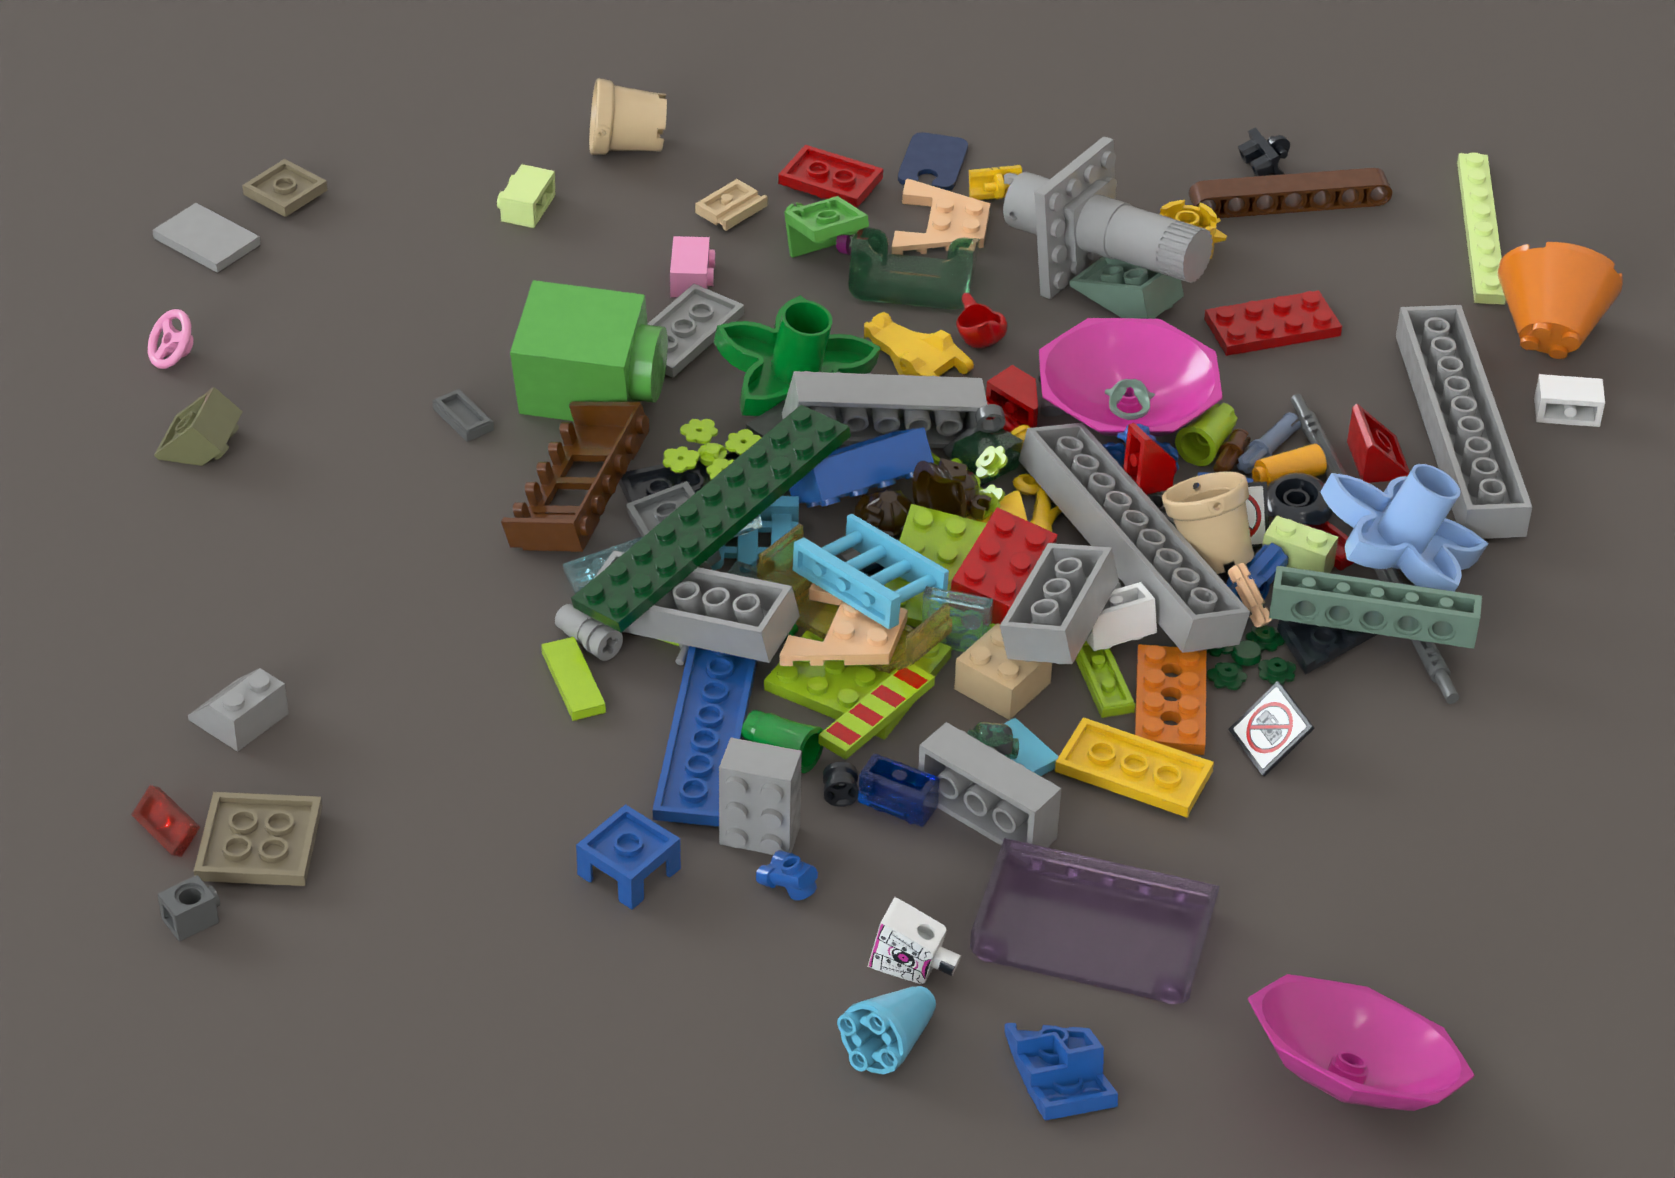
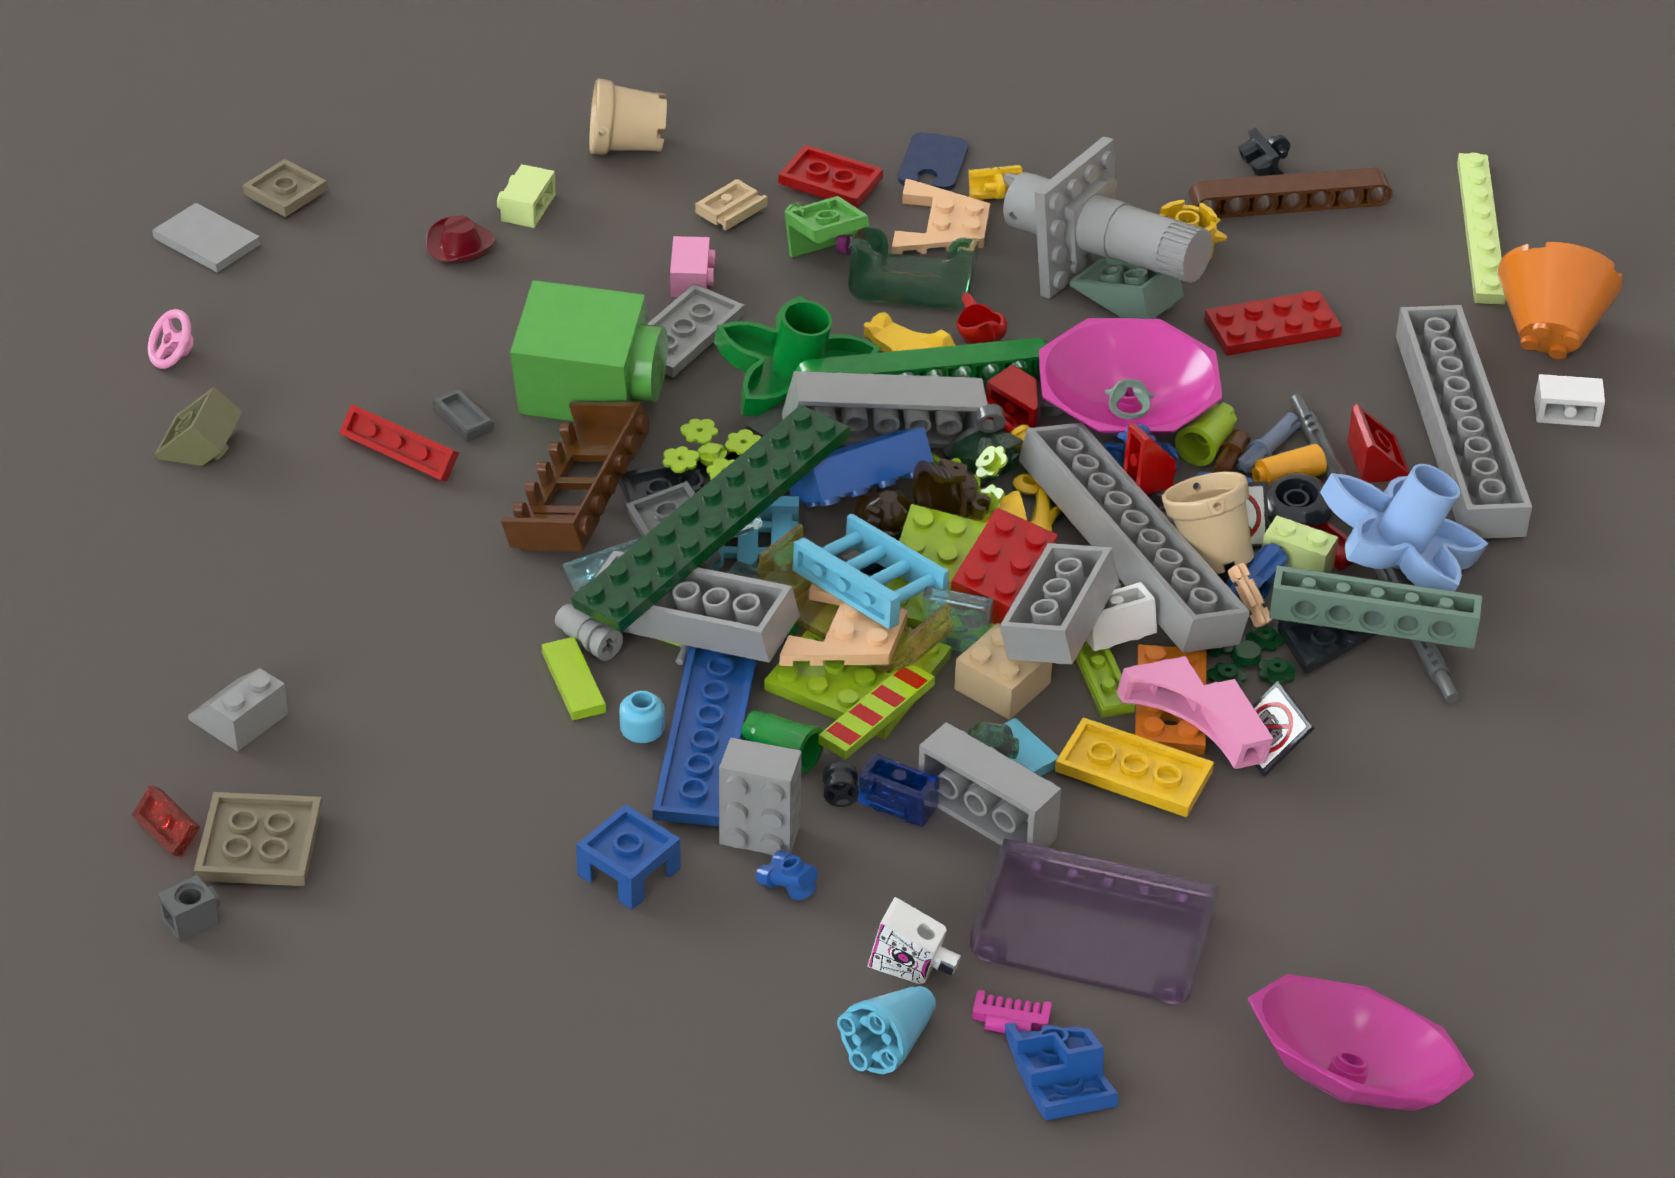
(399, 443): none -> red plate
(458, 240): none -> dark red hat
(642, 717): none -> medium azure head
(966, 360): none -> green beam
(997, 1016): none -> dark pink piece
(1214, 708): none -> bright pink arch

